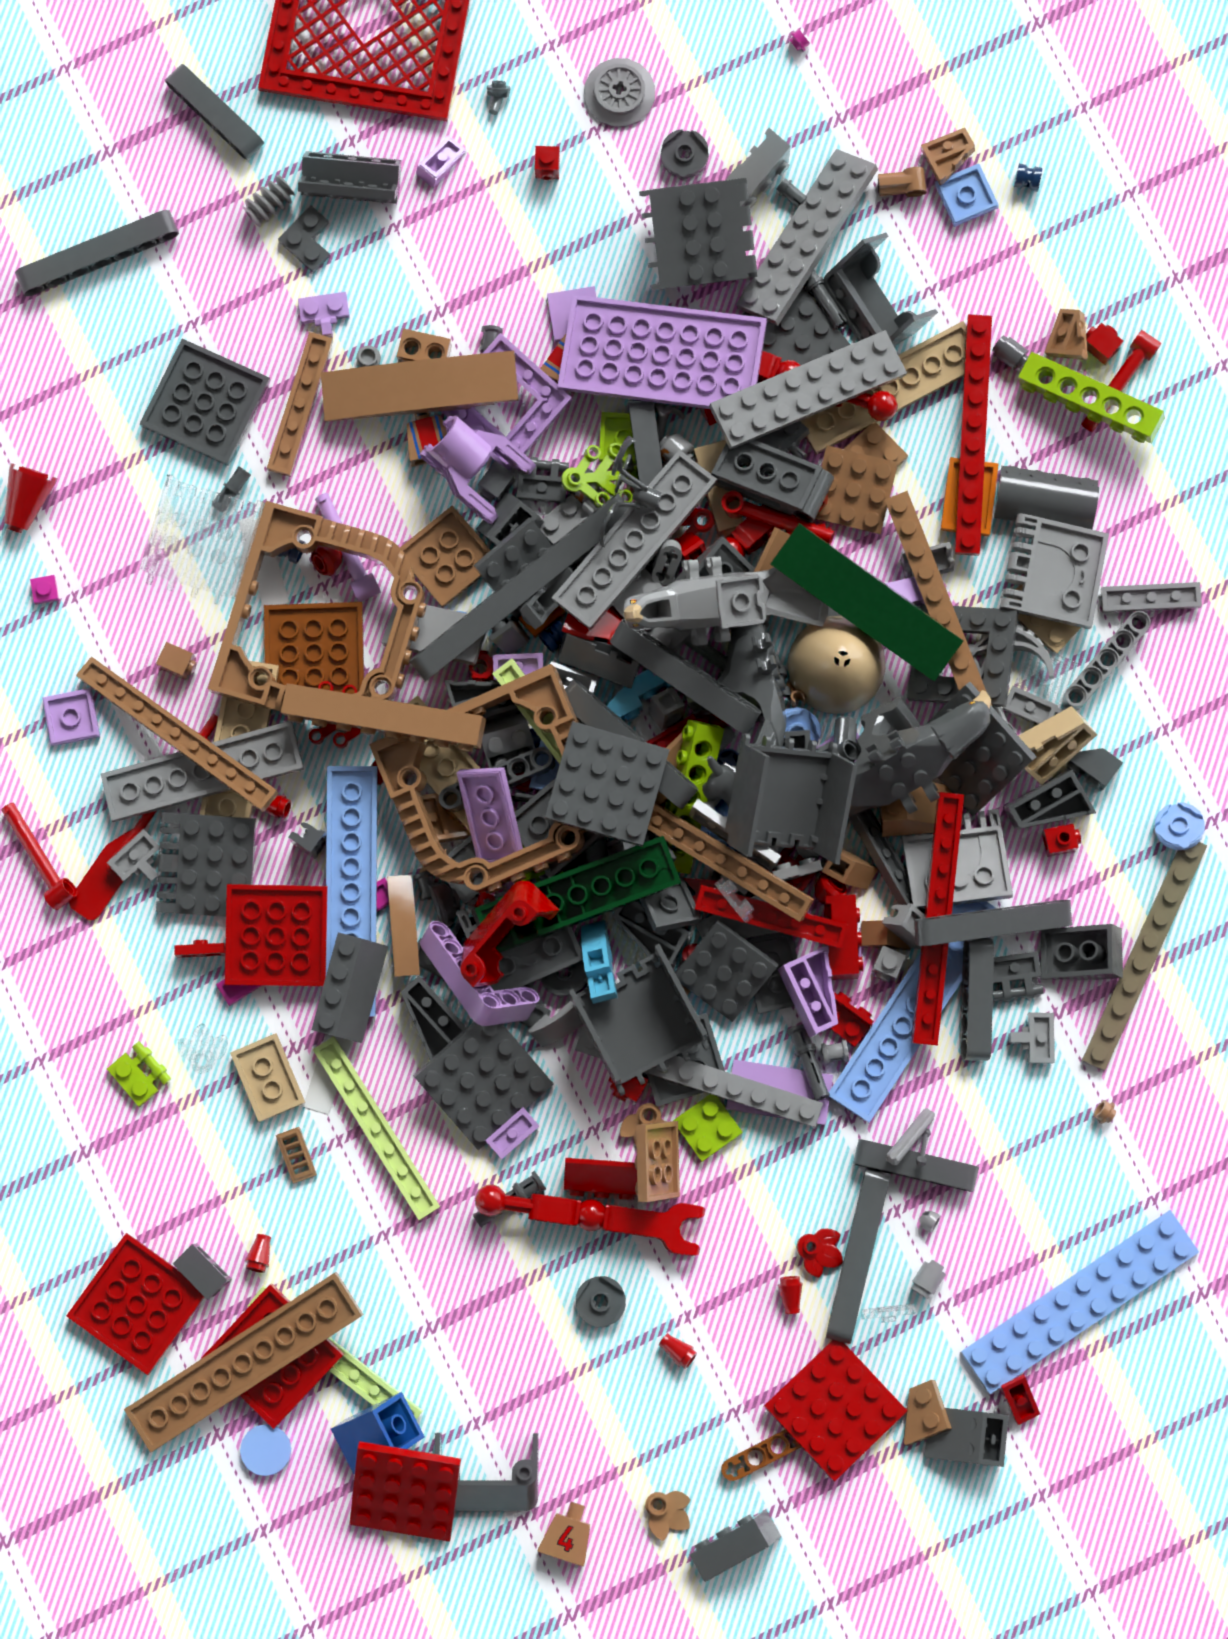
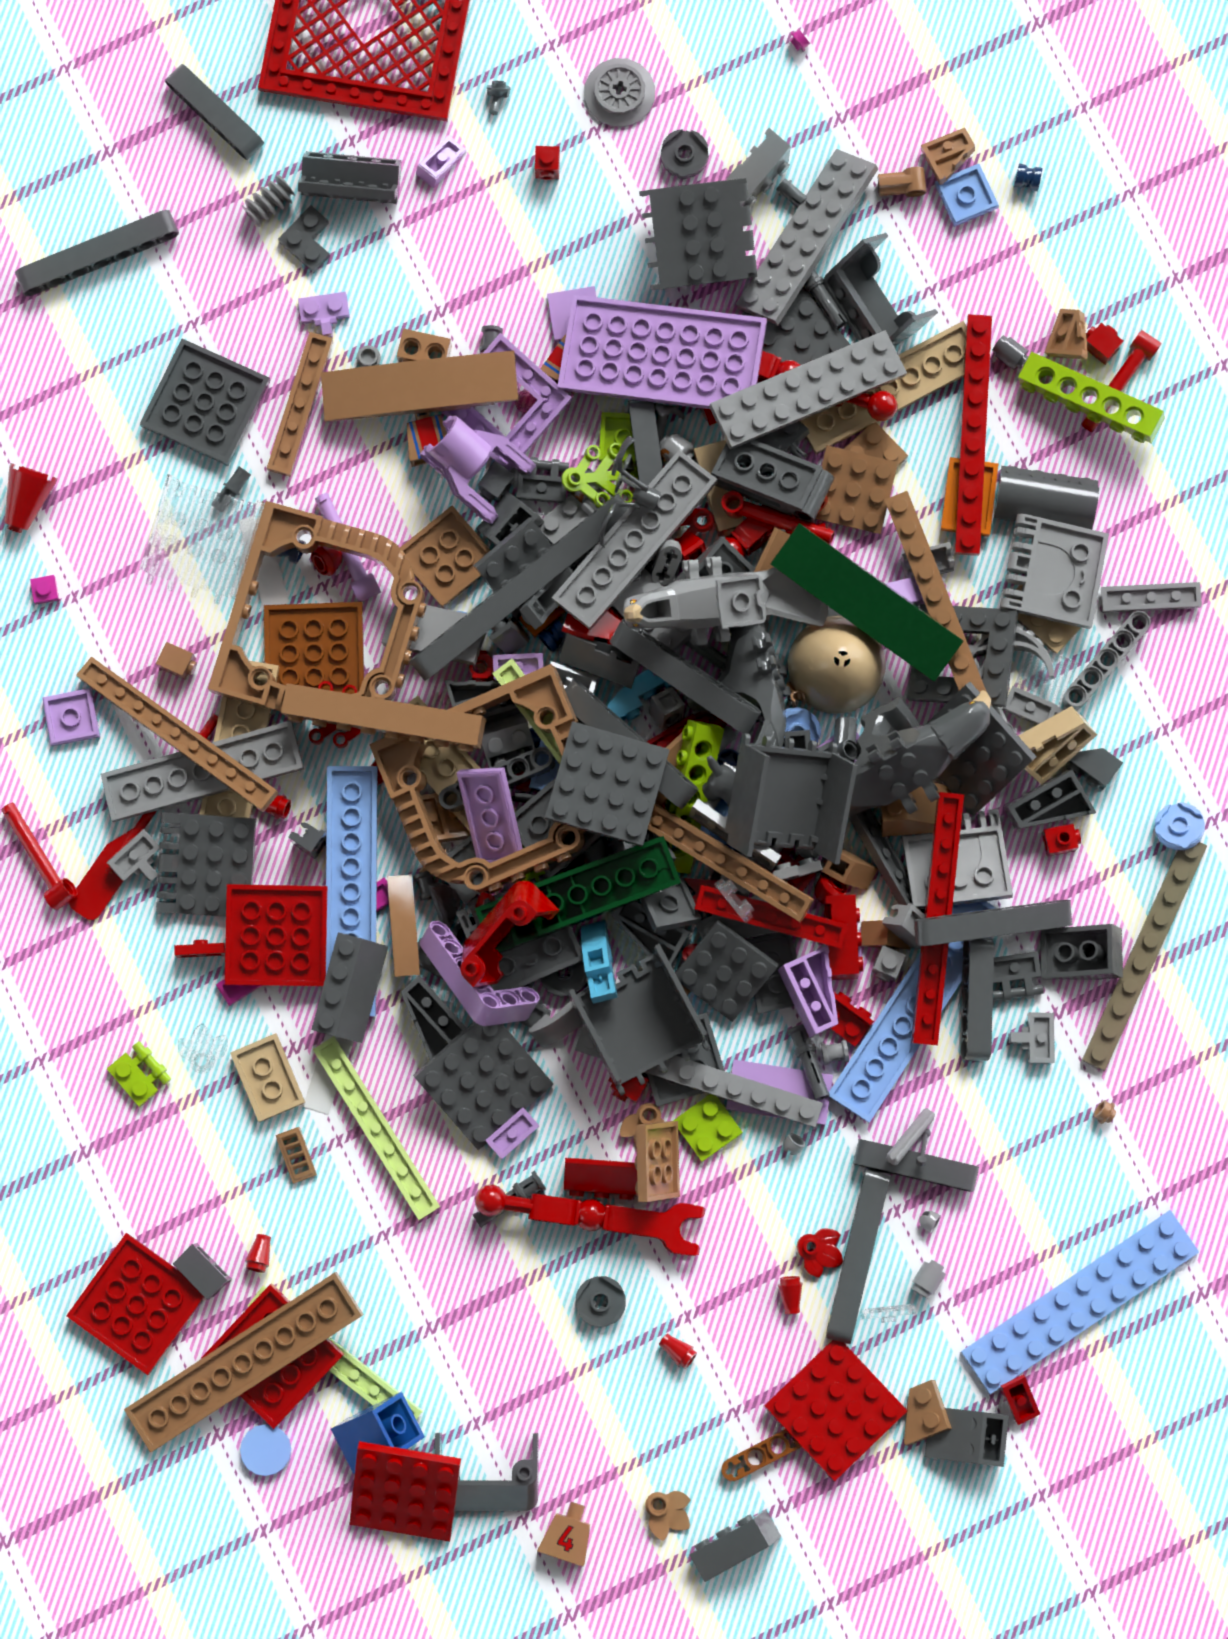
(525, 402): none -> clear pink plate
(793, 1143): none -> light grey hinge

